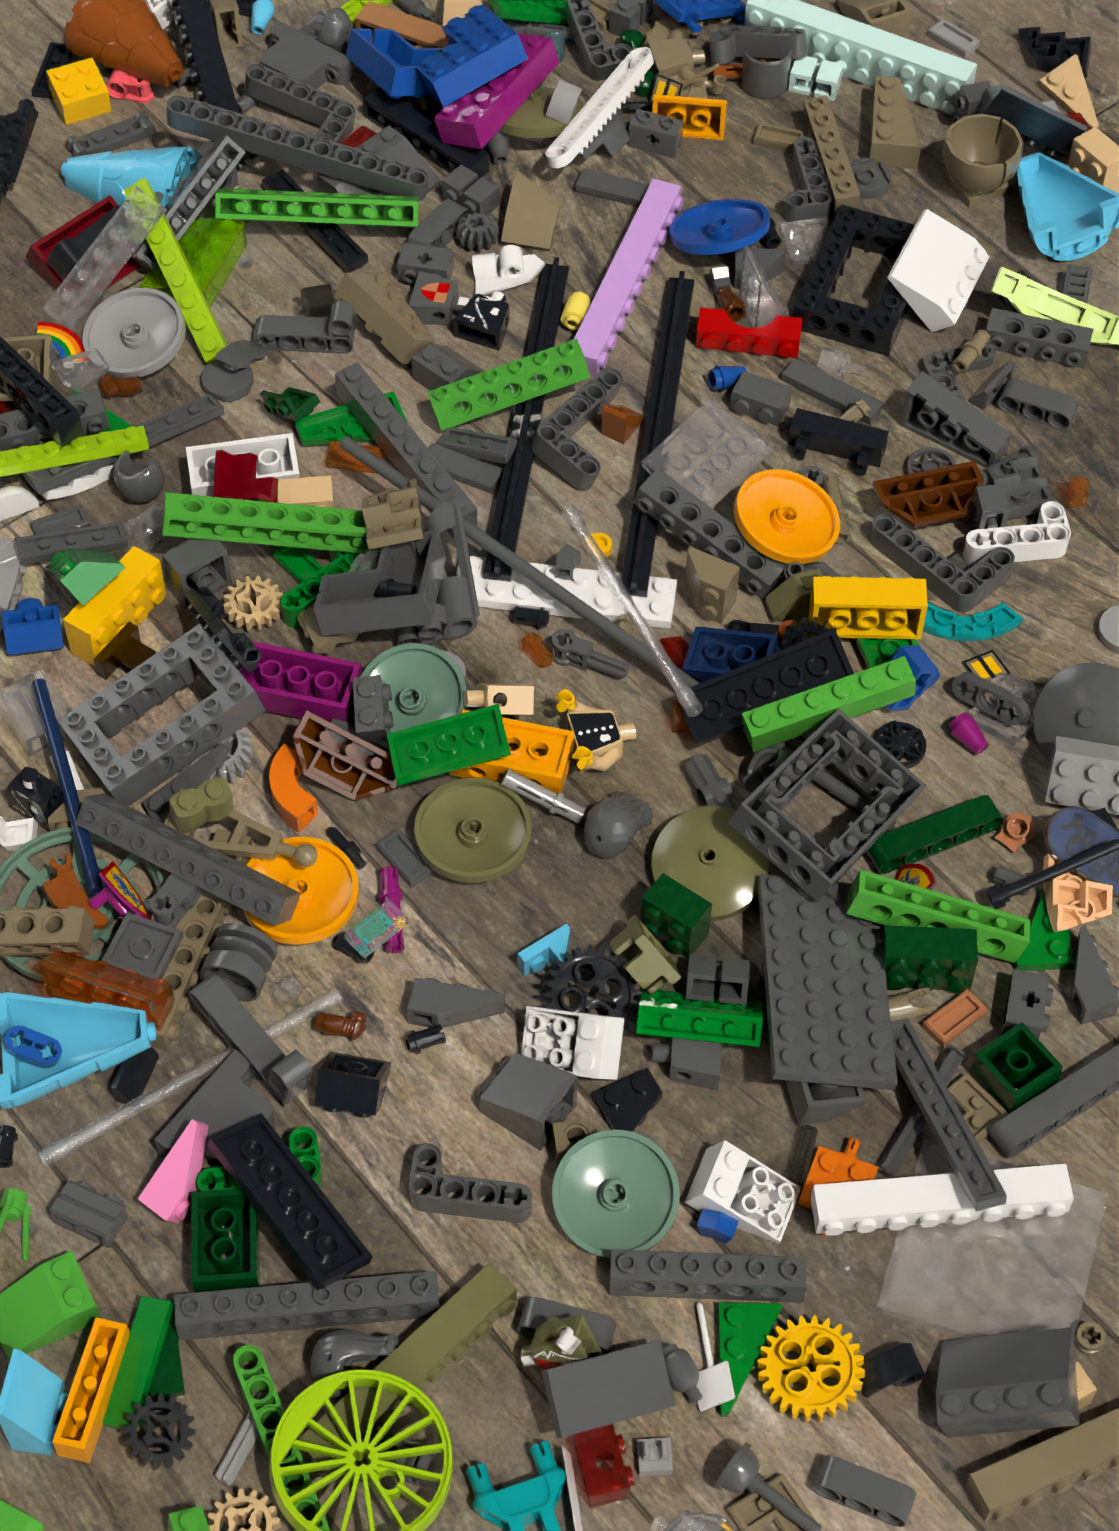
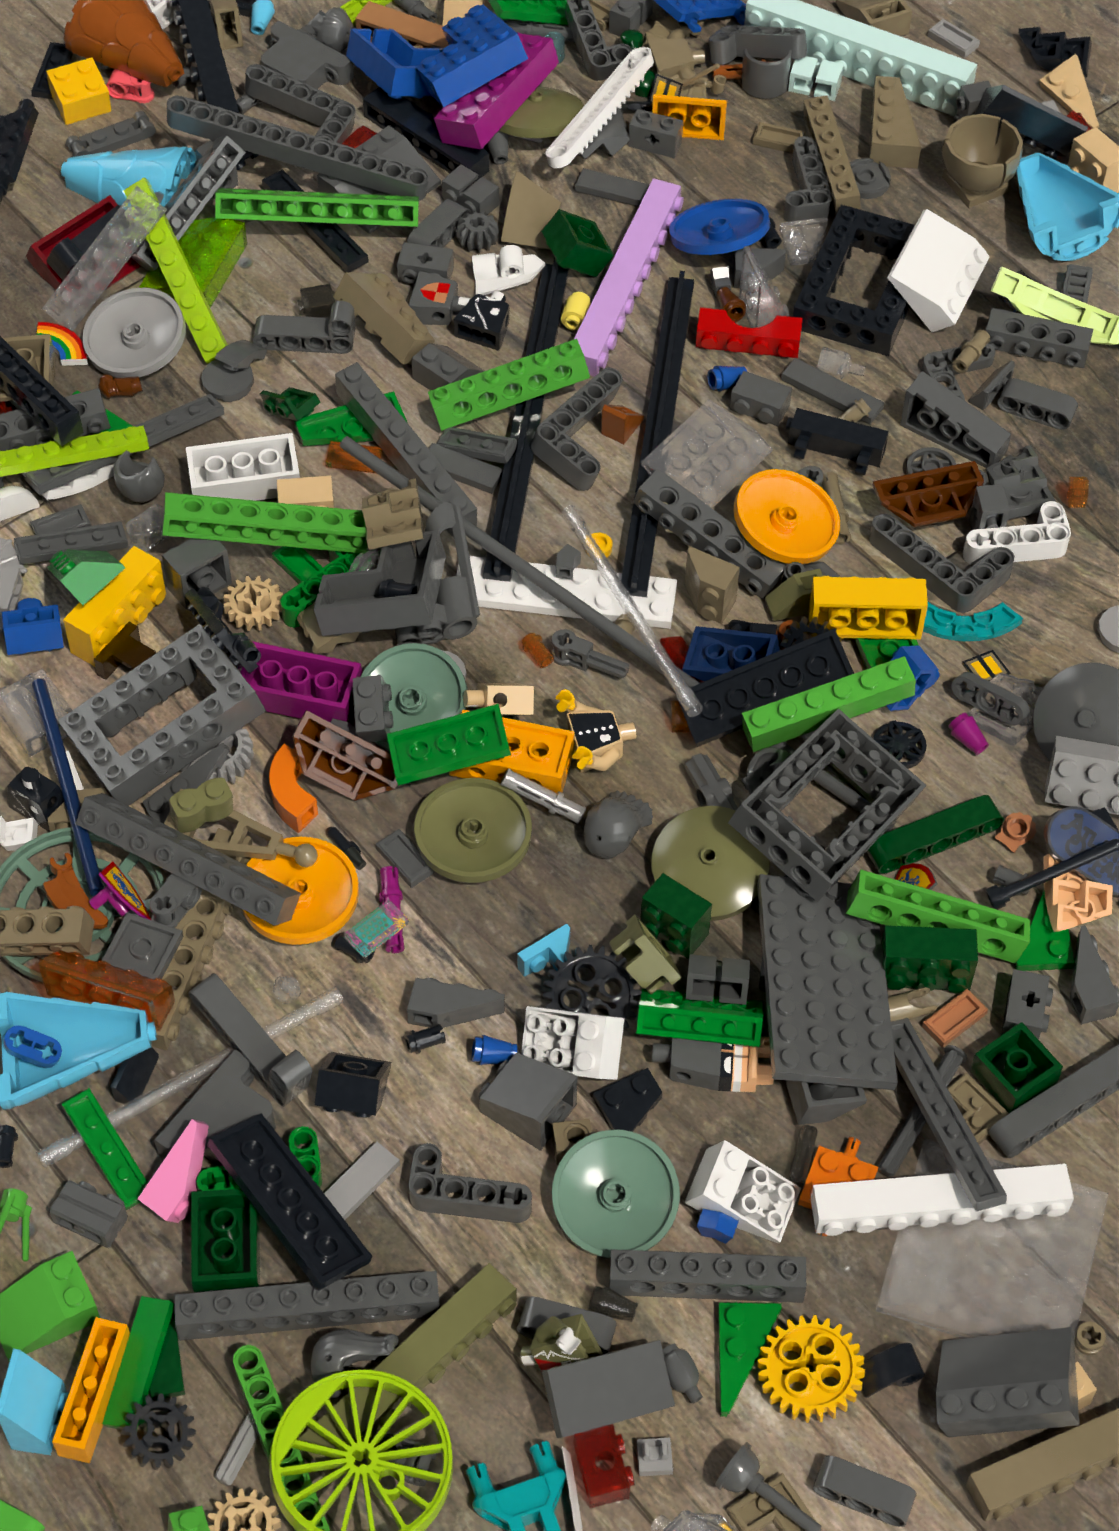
(80, 369): clear slope -> none
(106, 1147): none -> green tile
(237, 478): dark red panel -> none
(240, 959): dark grey wheel -> none
(338, 1025): reddish brown arm -> none
(362, 1179): none -> light grey tile
(491, 1050): none -> blue cone
(532, 616): black pin -> none
(564, 102): light grey brick -> none
(577, 243): none -> dark green brick
(612, 1304): none -> clear smoke cone
(716, 1380): white piece -> none
(741, 1068): none -> hips

